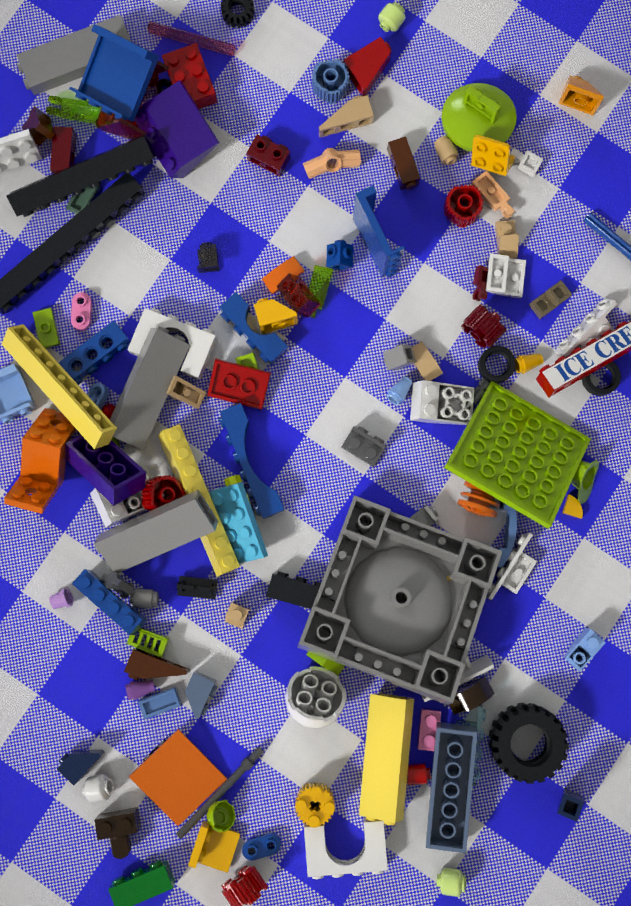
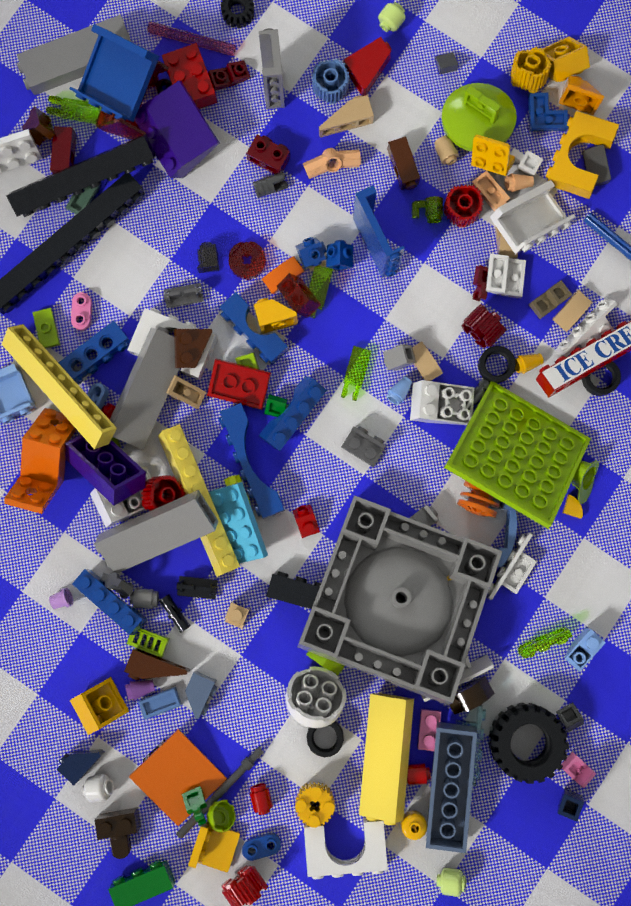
(99, 706): none -> yellow slope
(174, 613): none -> black pin
(183, 295): none -> flat silver hinge
(190, 346): none -> reddish brown wing
(194, 803): none -> green plate
(229, 76): none -> dark red slope
(236, 261): none -> clear red plate
(260, 798): none -> red brick
(270, 184): none -> dark grey hinge
(271, 68): none -> light grey panel
(275, 406): none -> green plate
(283, 427): none -> blue arch
(306, 520): none -> red bracket
(311, 252): none -> blue brick
(326, 752): none -> black tyre
(356, 370): none -> clear neon green hinge
(420, 826): none -> yellow head
(433, 209): none -> clear neon green piece
(446, 63): none -> dark grey slope
(517, 182): none -> light nougat cone
(530, 69): none -> yellow brick
(531, 218): none -> white panel
(542, 118): none -> blue plate
(544, 642): none -> clear neon green hinge
(567, 58): none -> yellow slope
(570, 717): none -> dark grey slope
(572, 311): none -> tan slope
(578, 770): none -> bright pink bracket
(581, 129): none -> yellow arch
(596, 162): none -> dark grey slope

